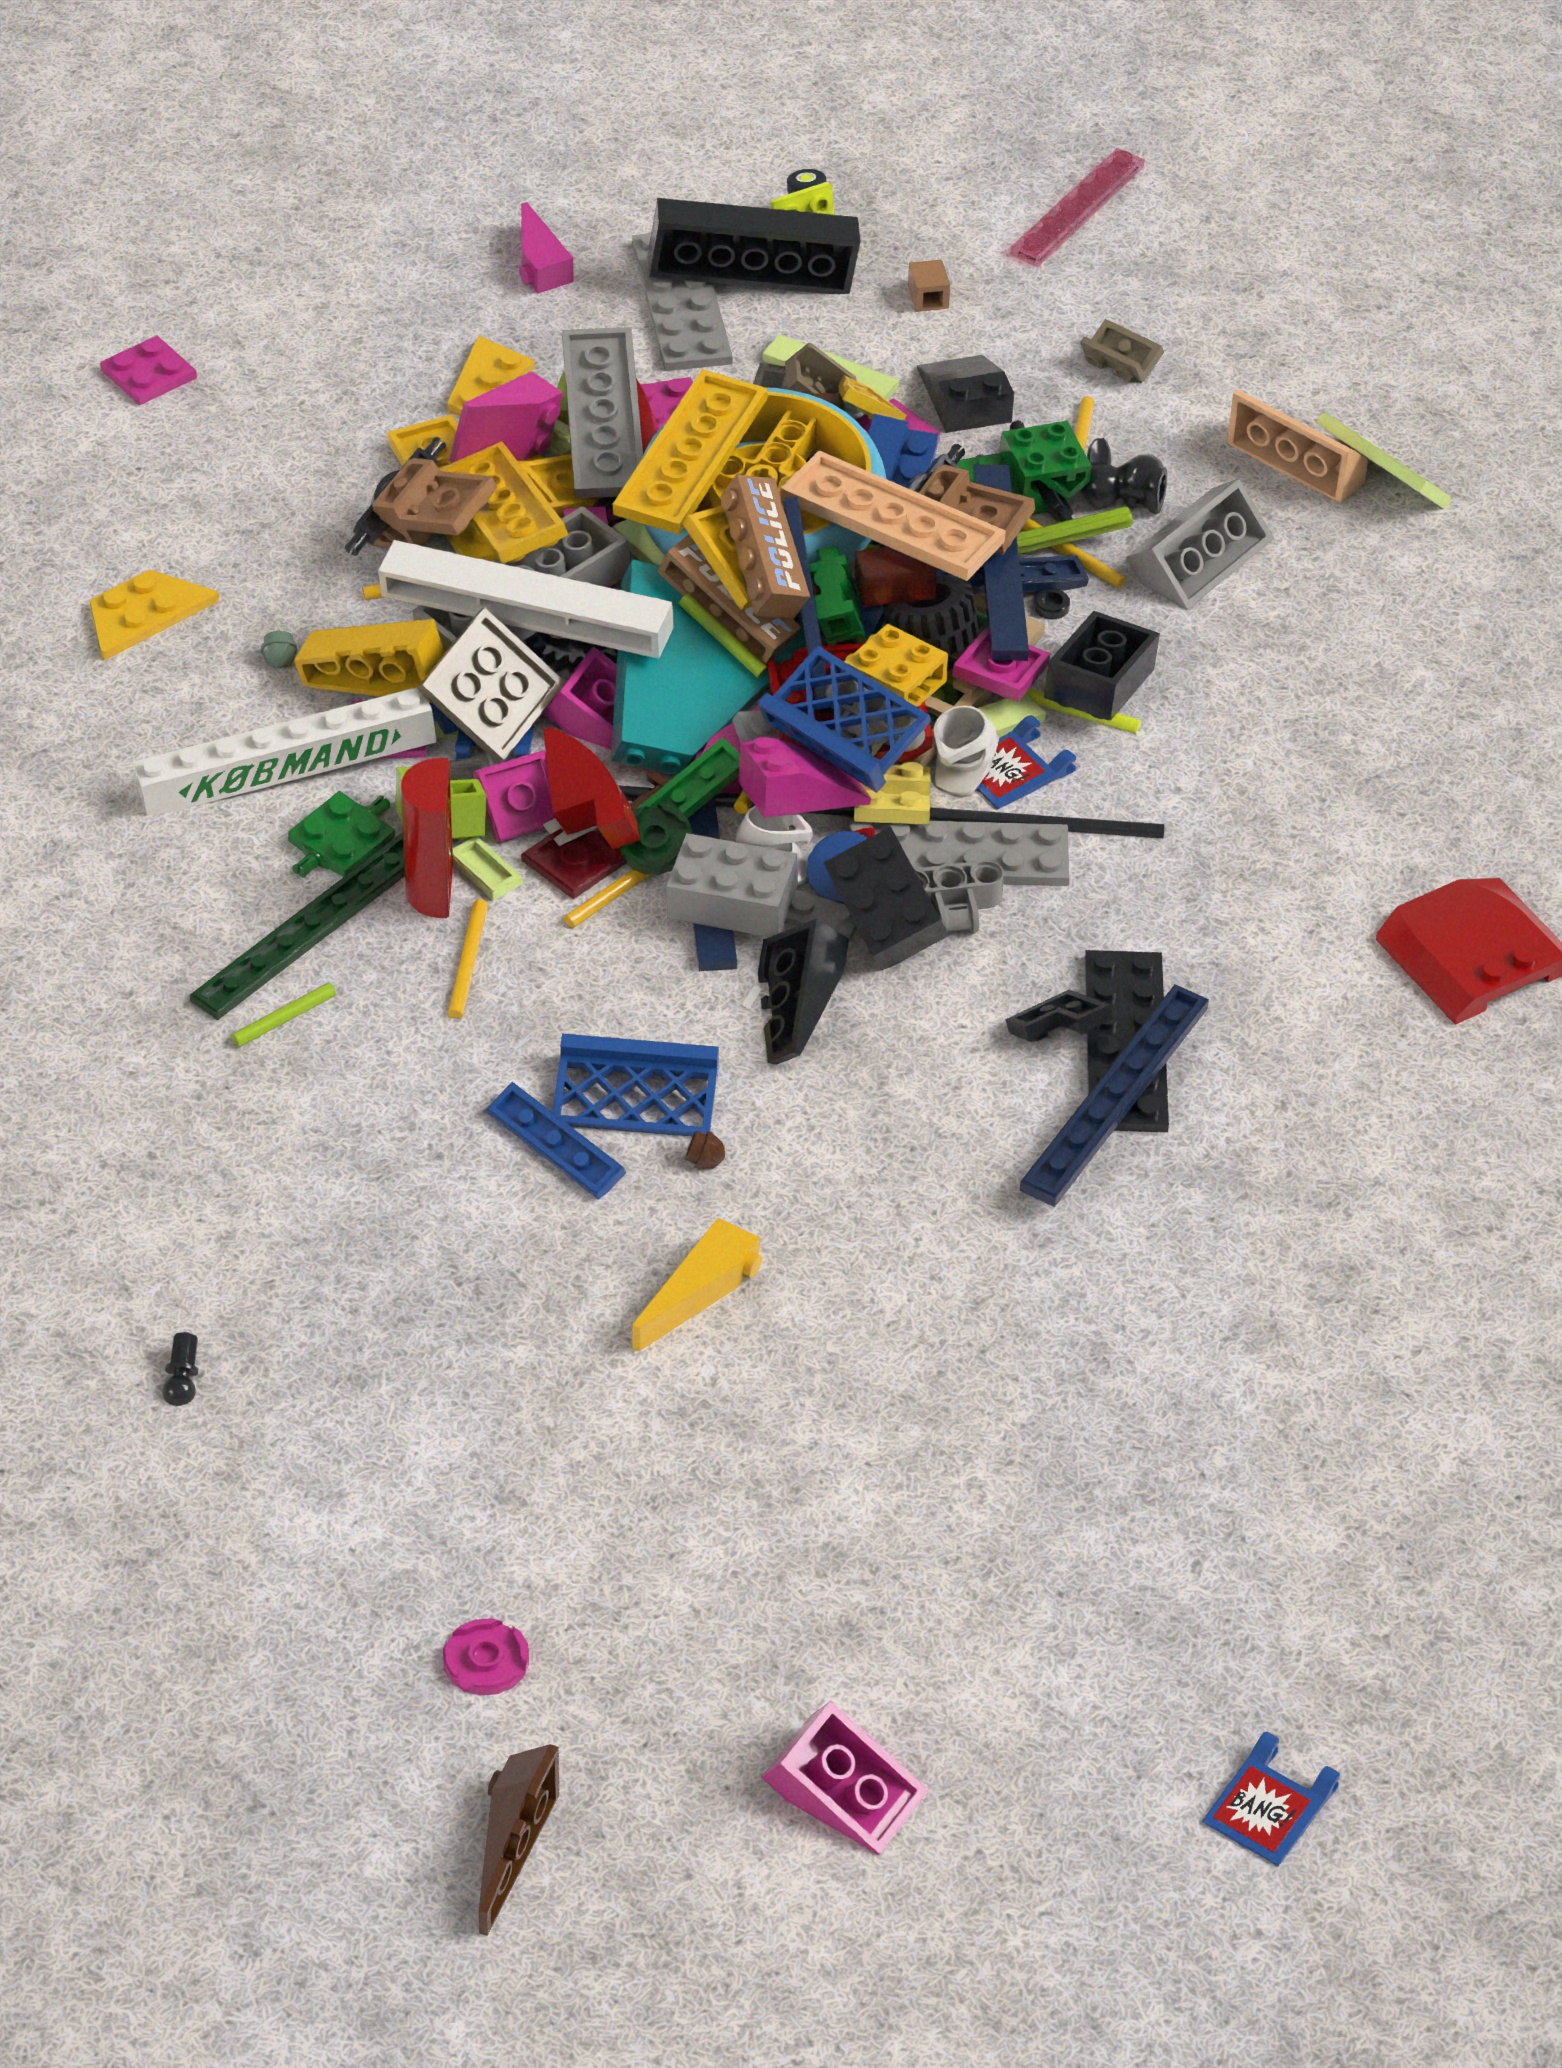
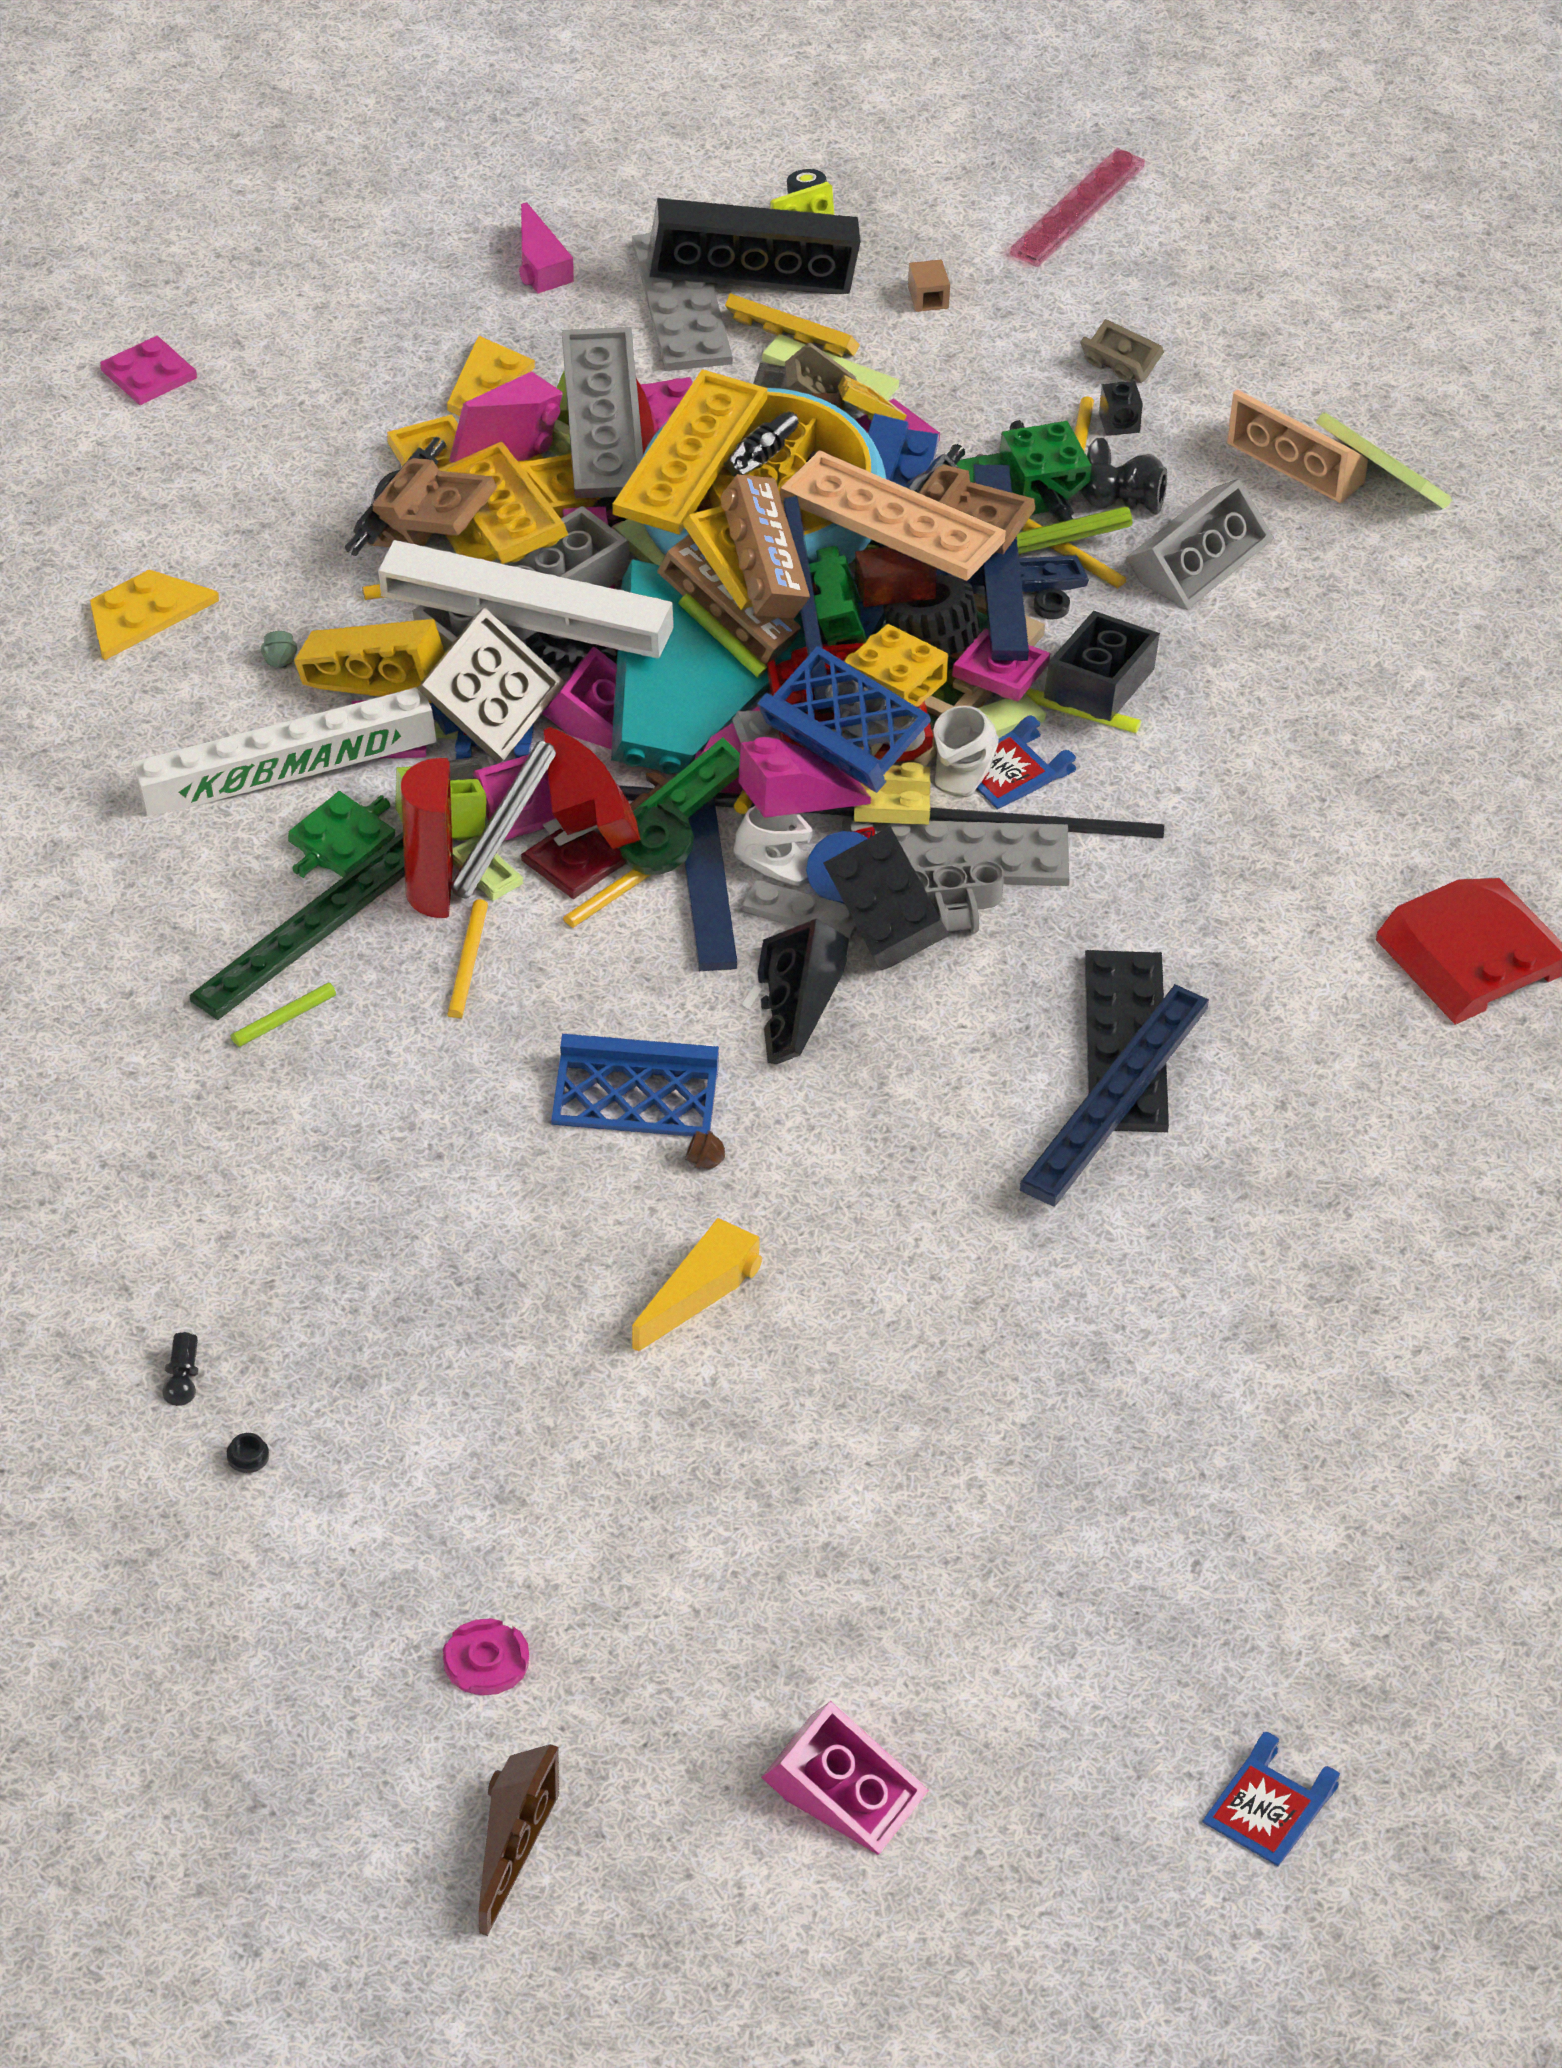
(247, 1453): none -> black plate
(503, 819): none -> axle
(556, 1141): blue tile -> none
(732, 885): light grey brick -> none
(761, 444): none -> black hinge
(804, 331): none -> yellow plate
(968, 392): black slope -> none
(1064, 1010): black plate -> none
(1120, 408): none -> black brick

